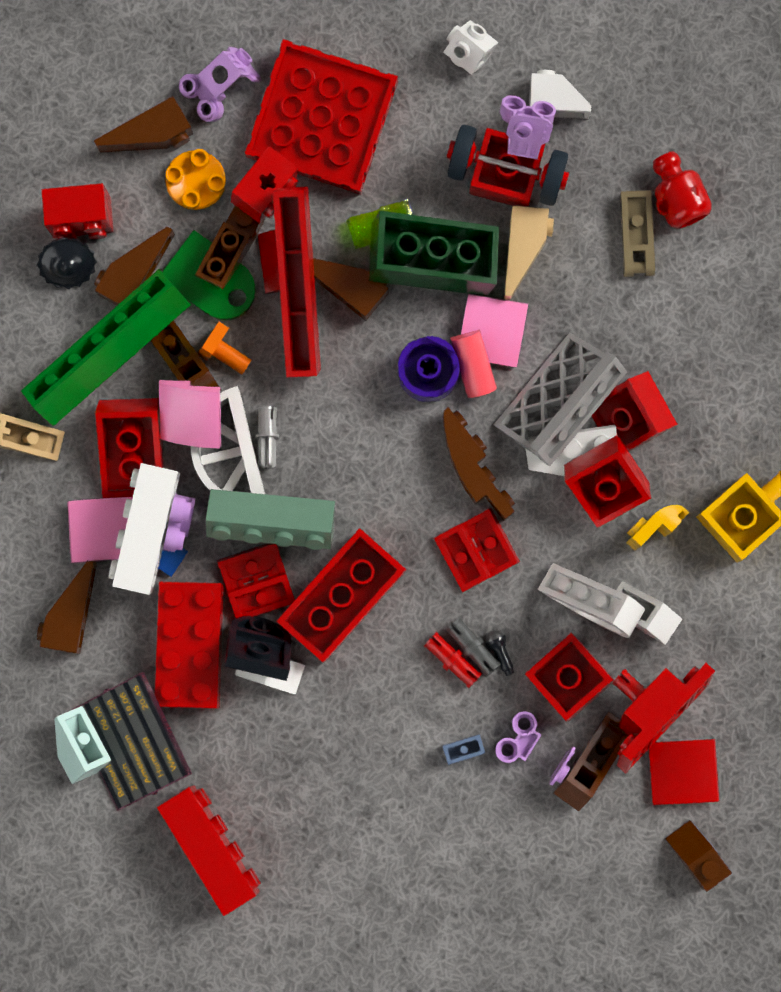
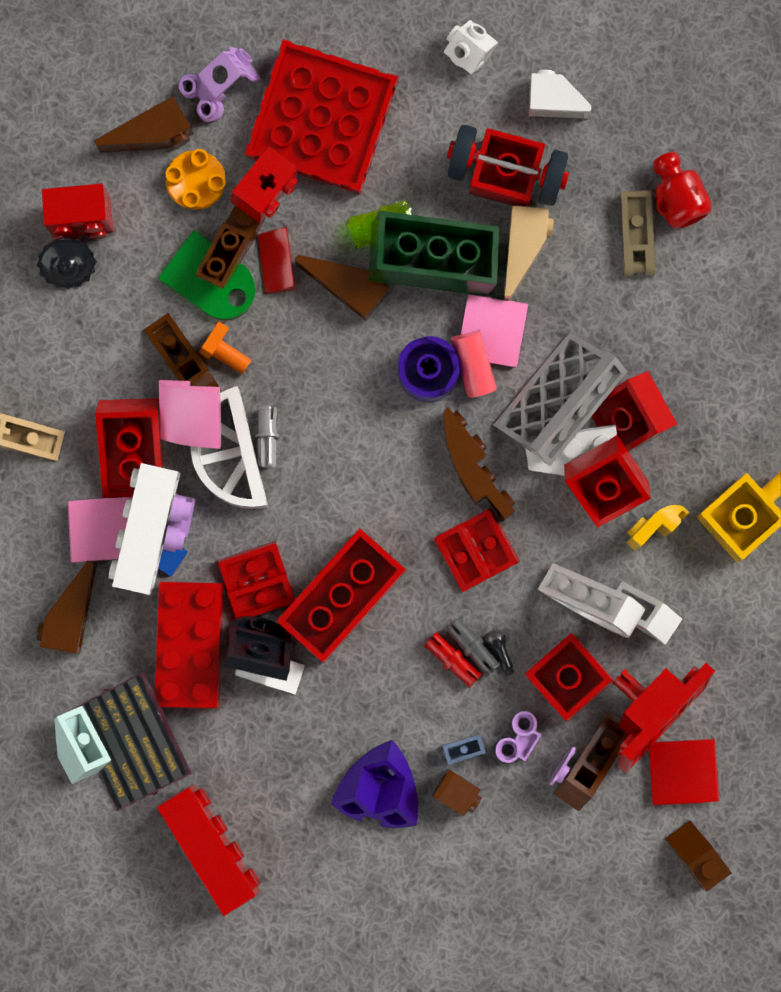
(105, 348): green brick -> none
(132, 268): reddish brown slope -> none
(270, 519): sand green slope -> none
(297, 281): red brick -> none
(379, 788): none -> dark purple brick
(457, 793): none -> reddish brown slope
(527, 125): lavender piece -> none

